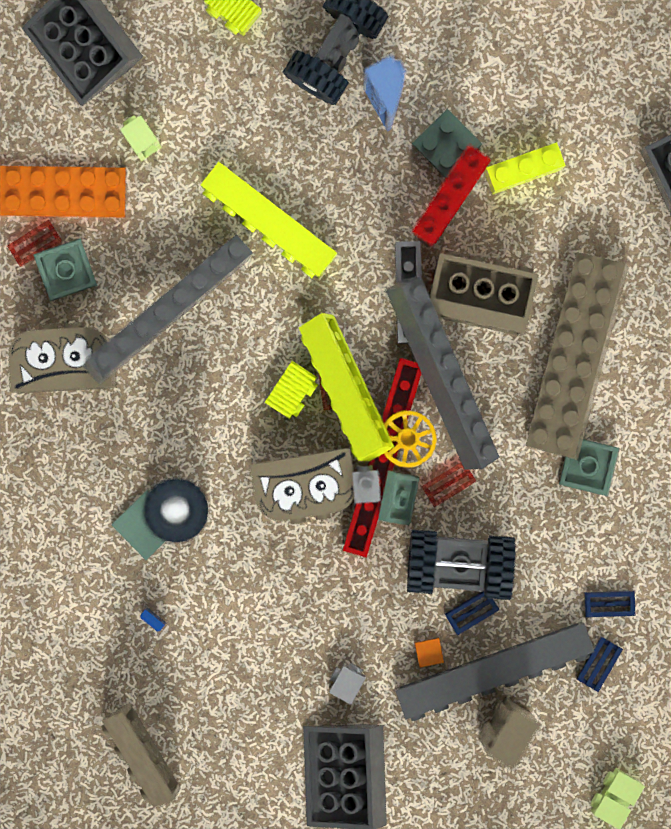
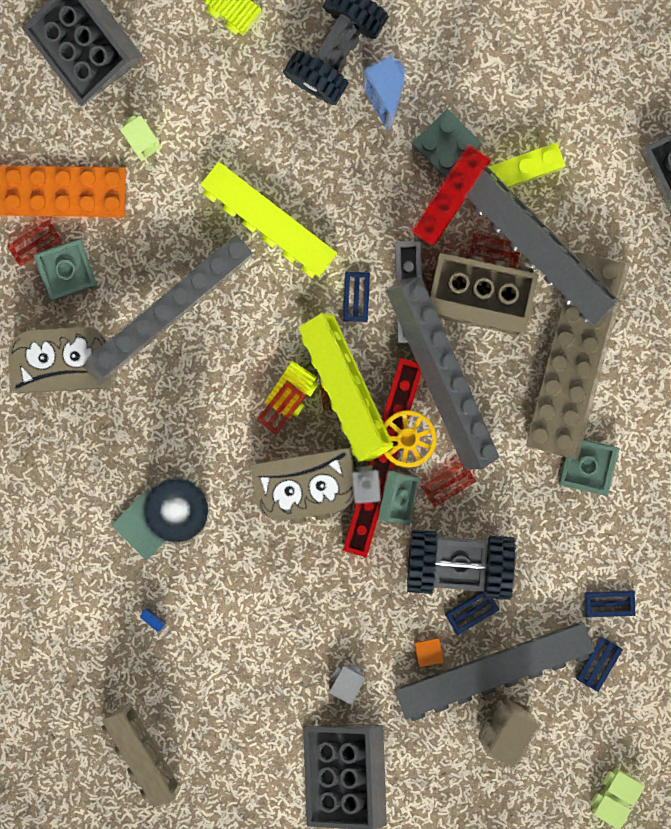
(268, 425): none -> clear red tile
(355, 318): none -> dark blue tile
(474, 245): none -> clear red tile
(541, 248): none -> dark grey brick

